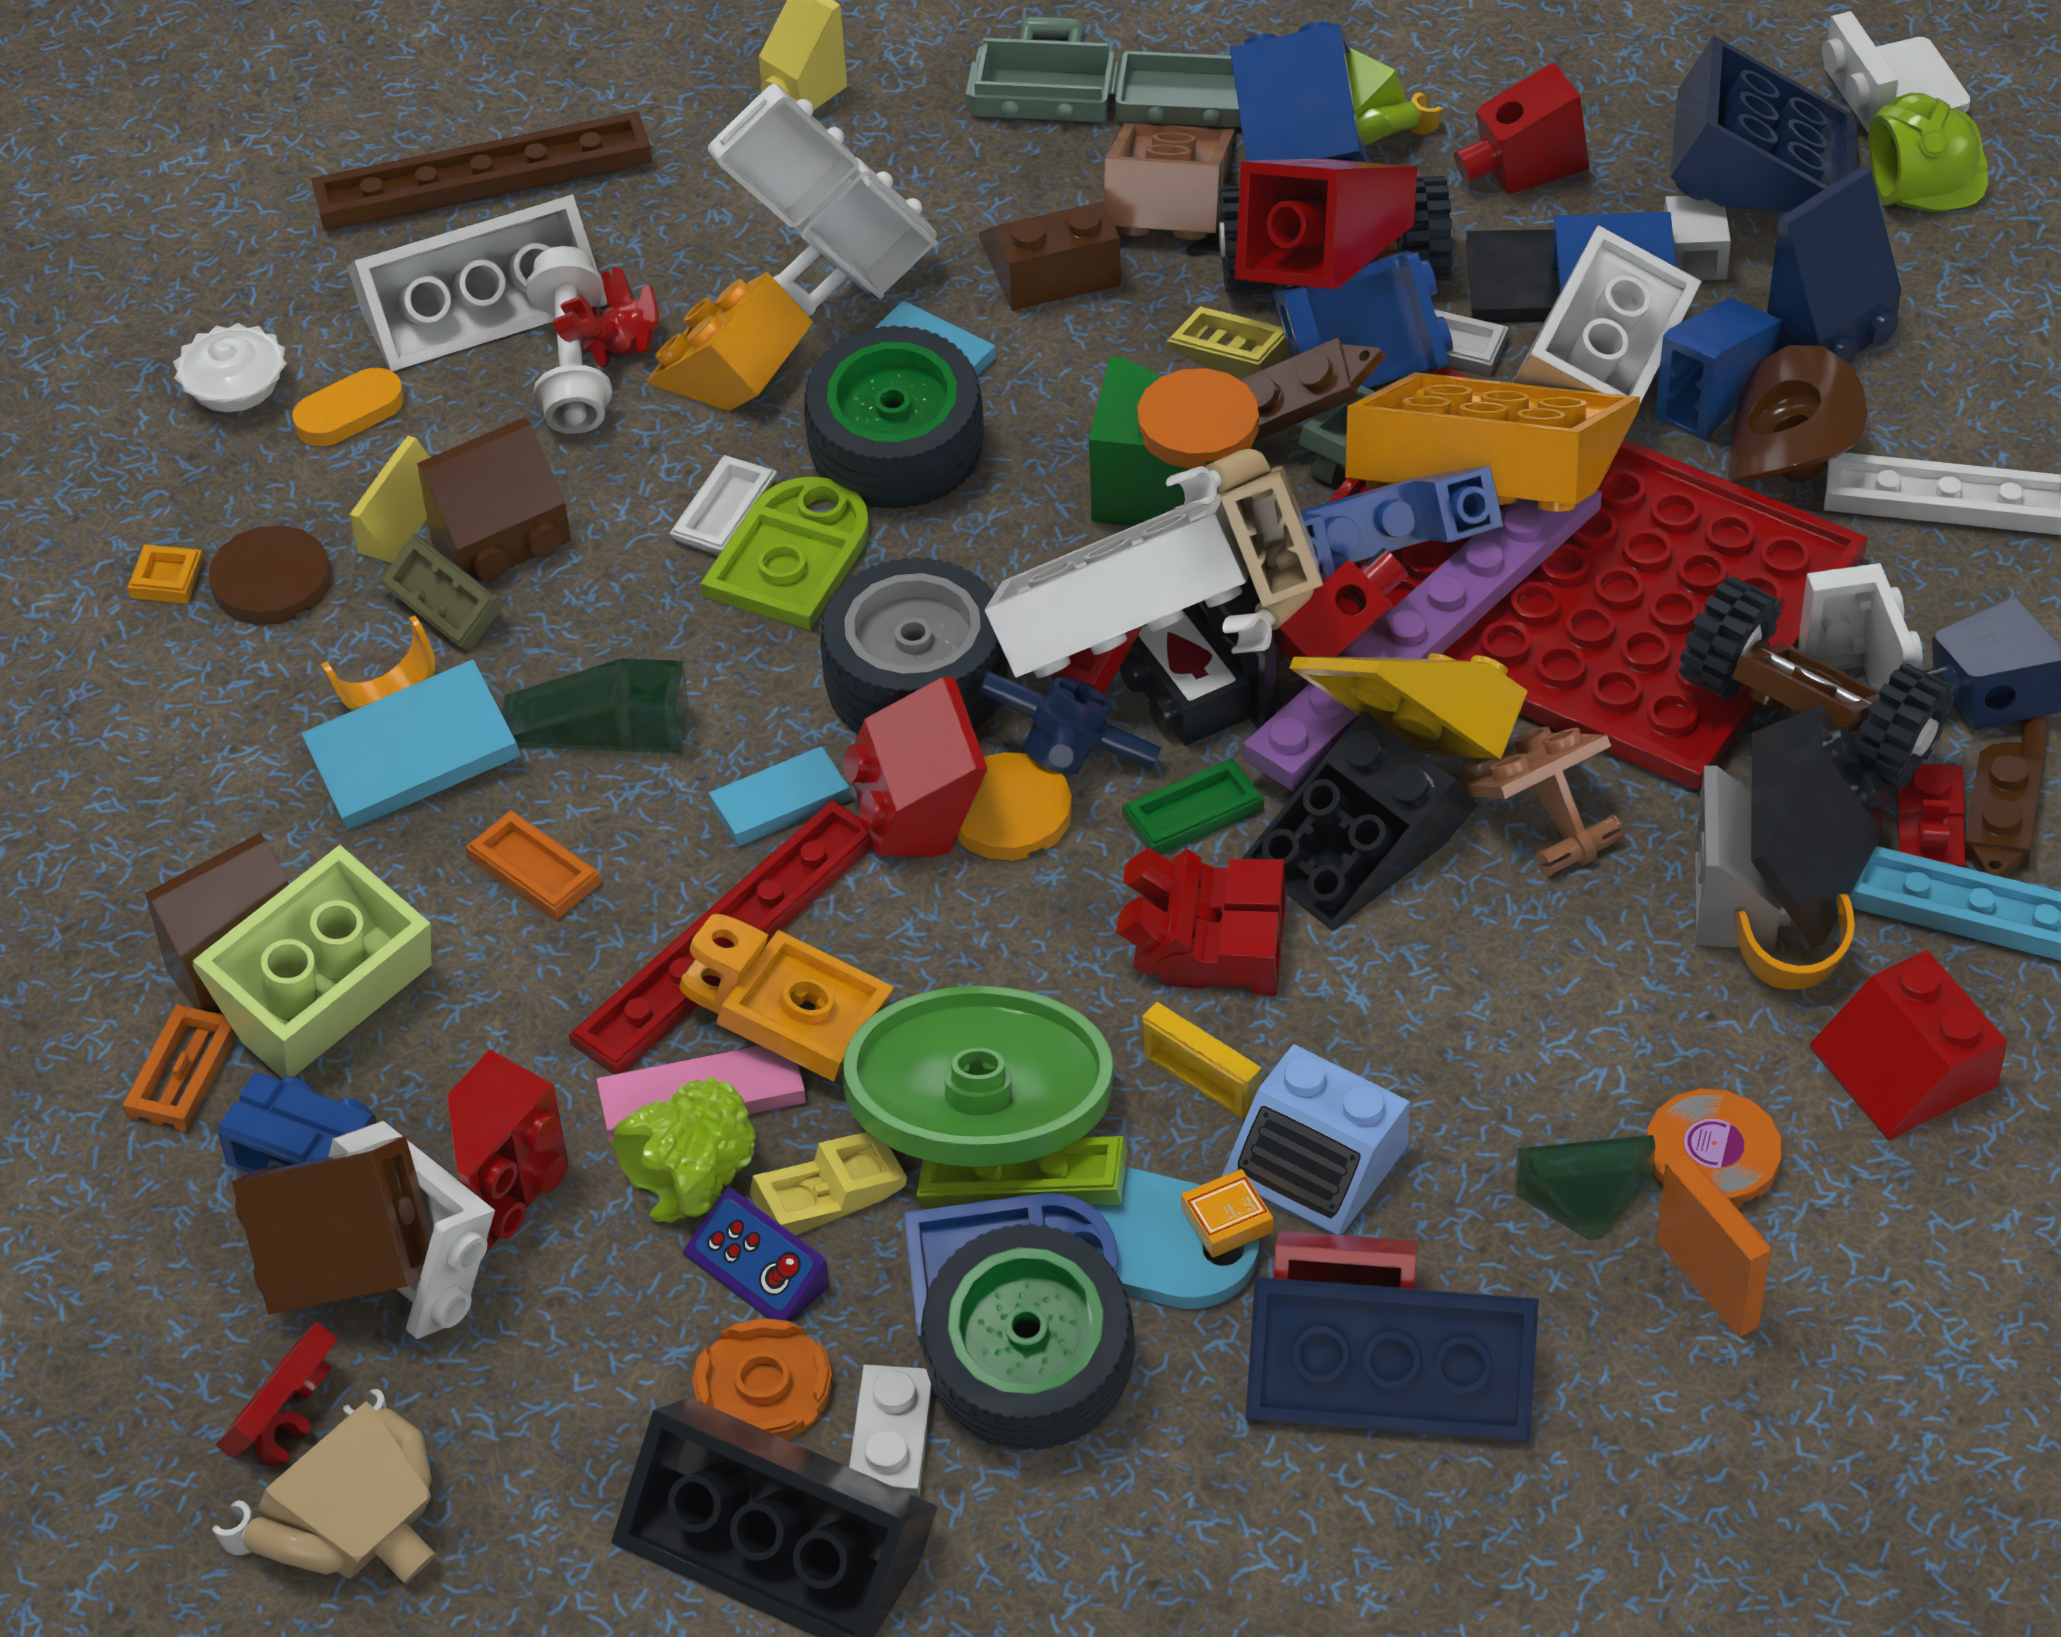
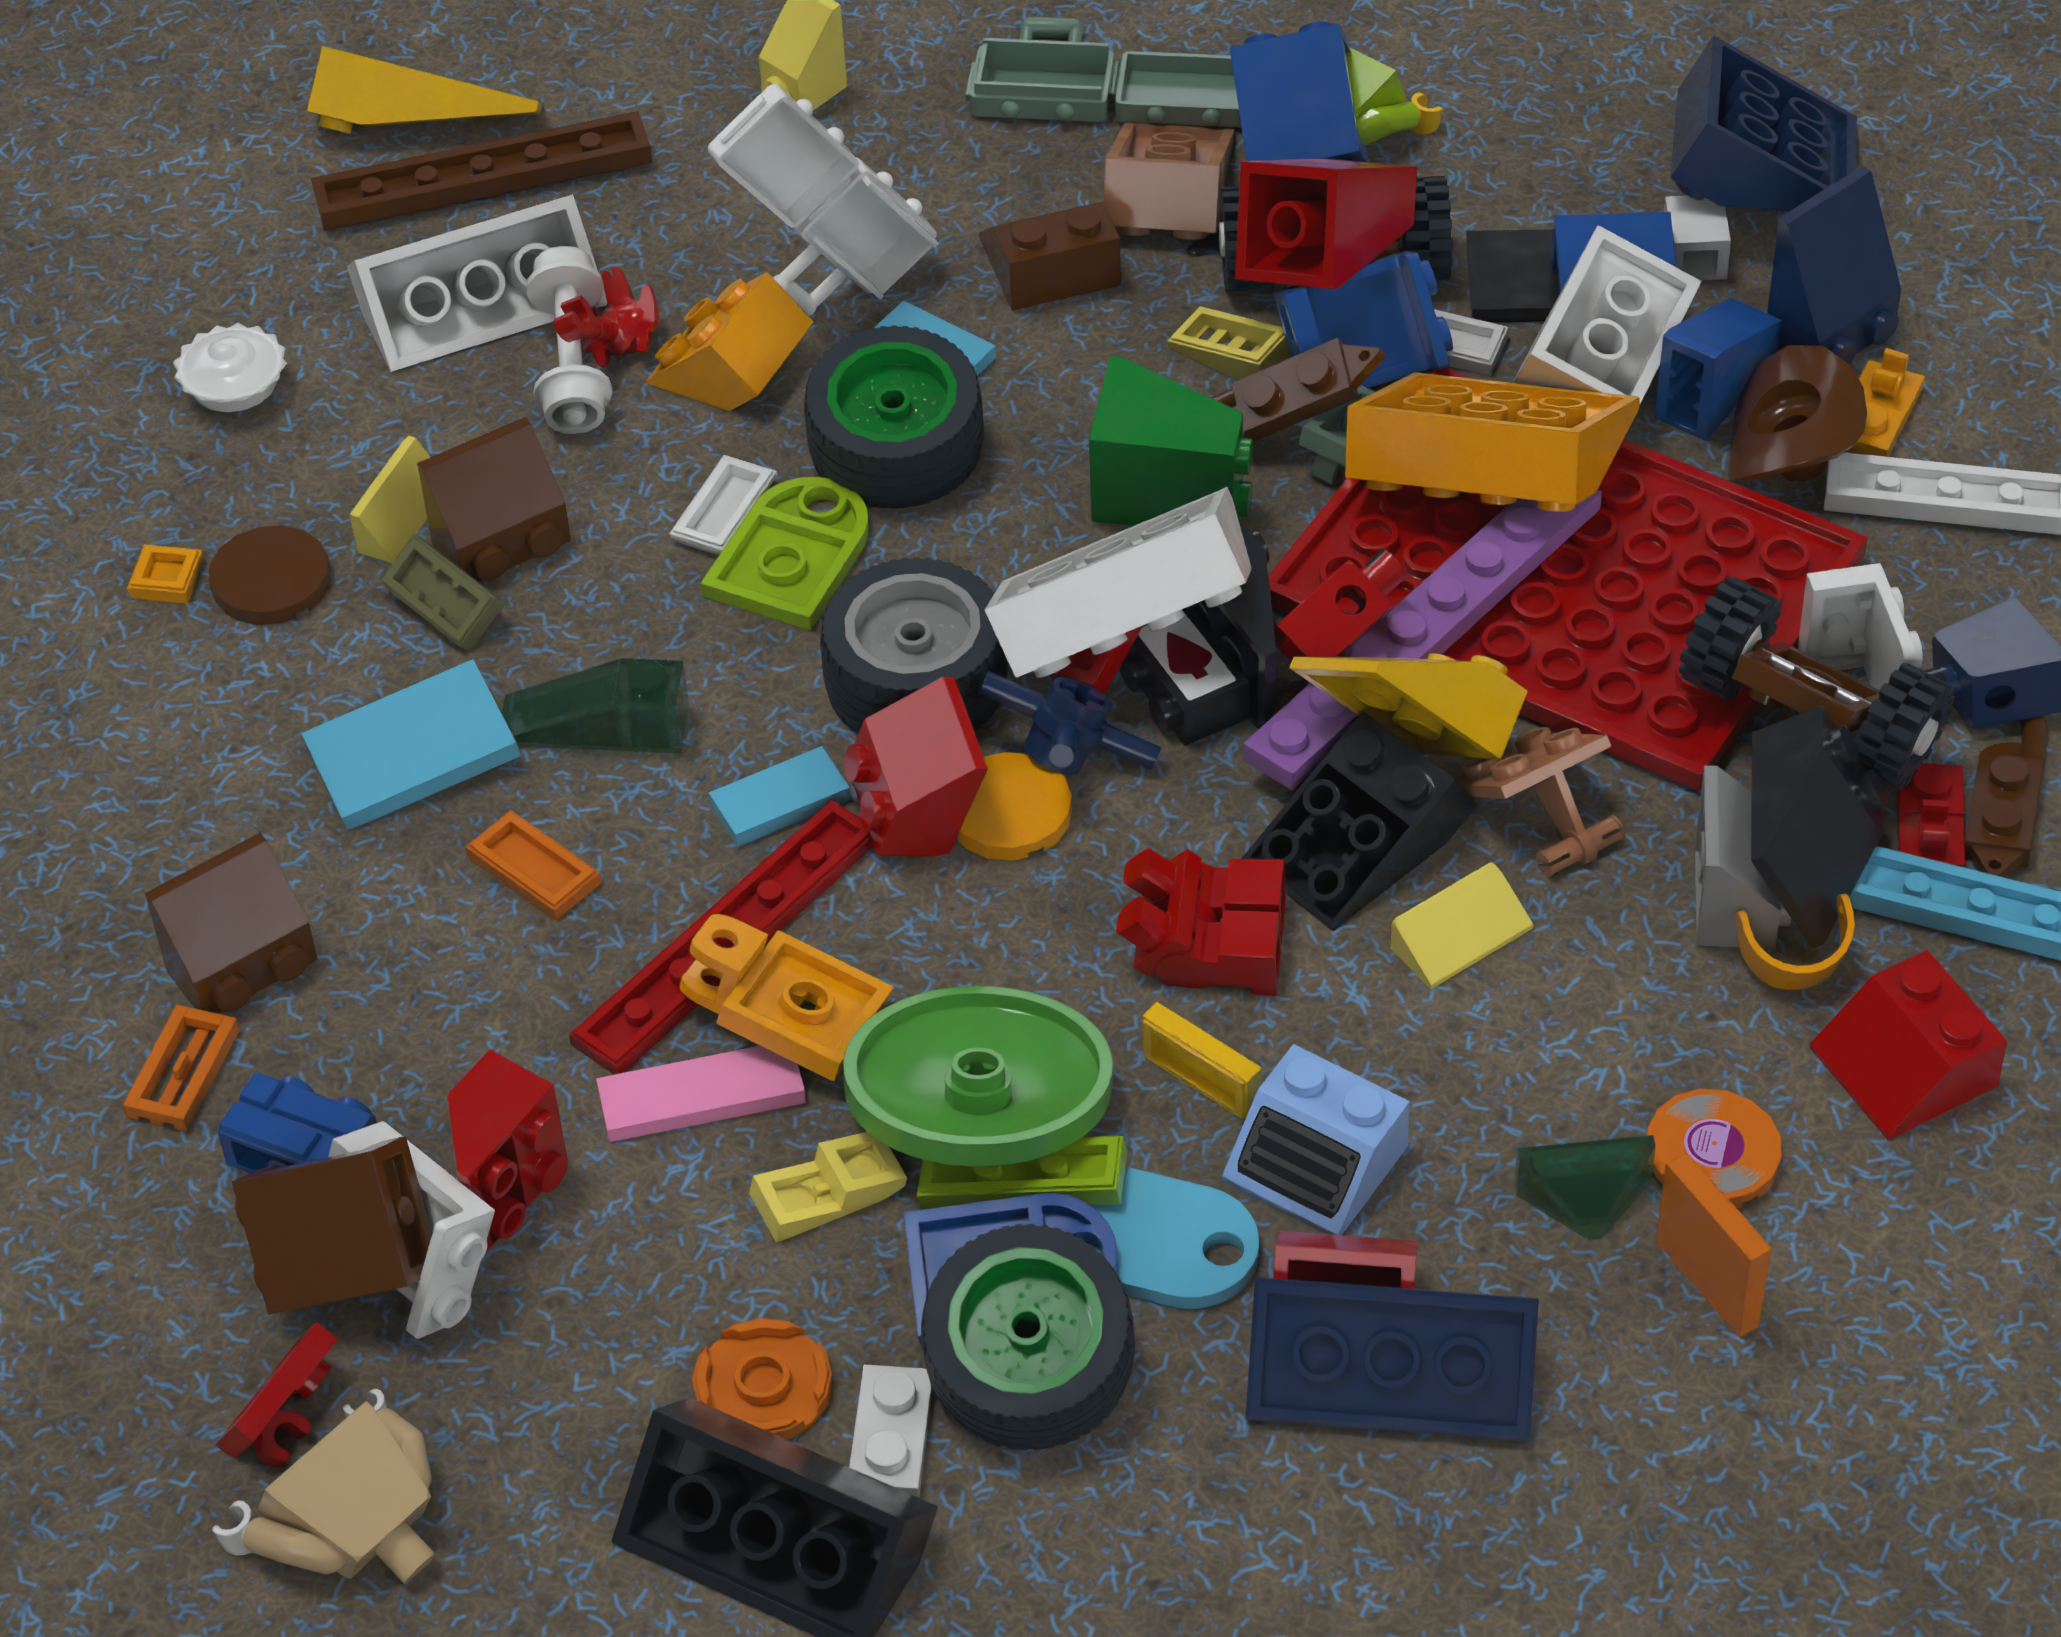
(315, 962): yellowish green slope -> none
(348, 407): light orange tile -> none
(379, 93): none -> yellow wedge
(413, 668): light orange helmet -> none
(686, 1147): lime hair -> none
(757, 1258): slope -> none
(1193, 807): green tile -> none
(1197, 417): orange tile -> none
(1227, 1213): light orange tile -> none
(1268, 534): tan torso -> none
(1402, 515): blue slope -> none
(1459, 926): none -> light yellow slope
(1528, 134): red torso -> none
(1877, 75): white bracket -> none
(1889, 401): none -> light orange plate
(1926, 155): lime helmet -> none

